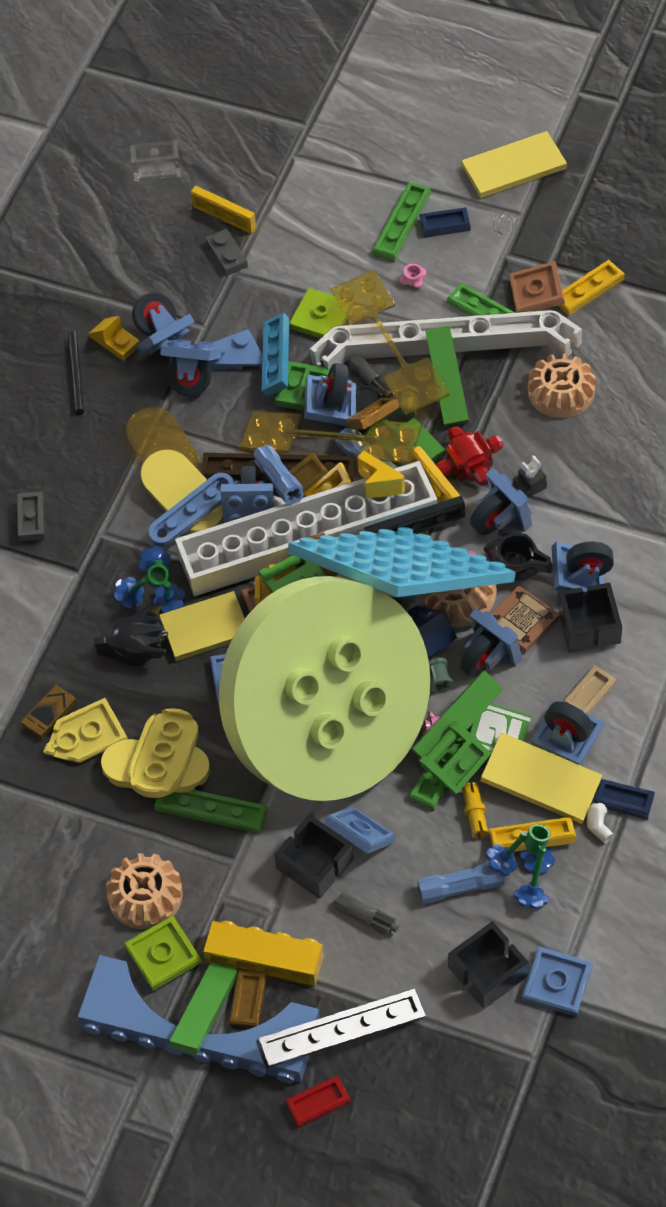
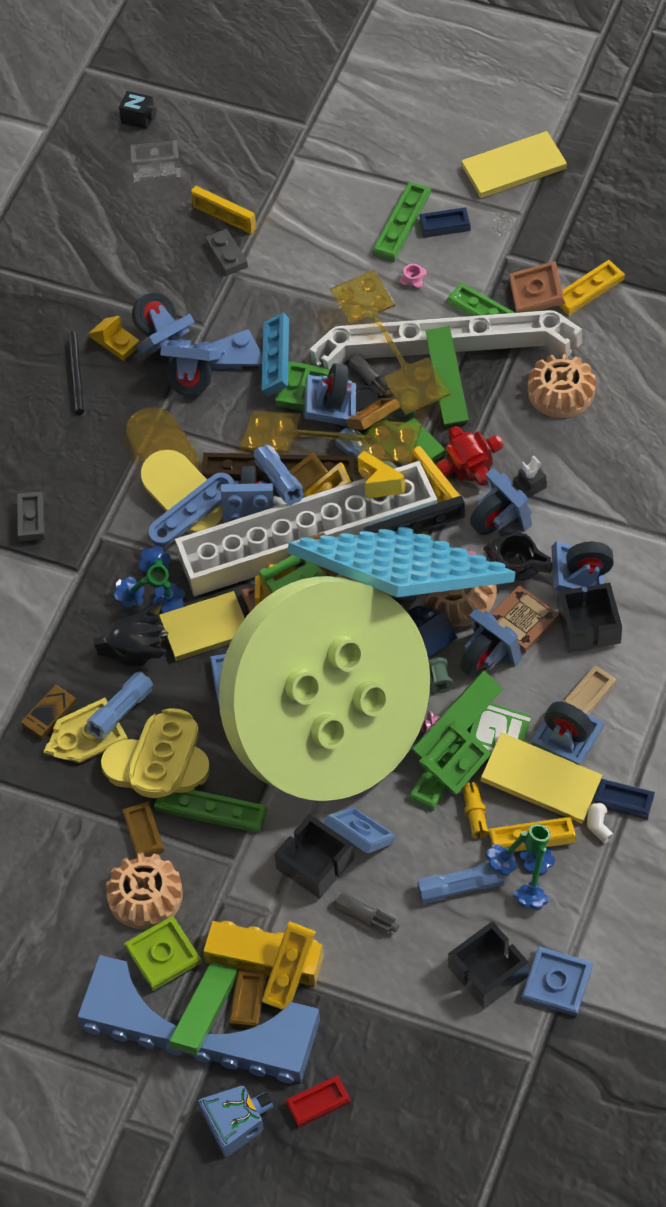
(107, 717): none -> medium blue axle
(137, 109): none -> black brick
(143, 829): none -> pearl gold tile
(234, 1117): none -> medium blue torso
(288, 966): none -> yellow tile
(317, 314): lime plate -> none
(340, 1028): plate -> none

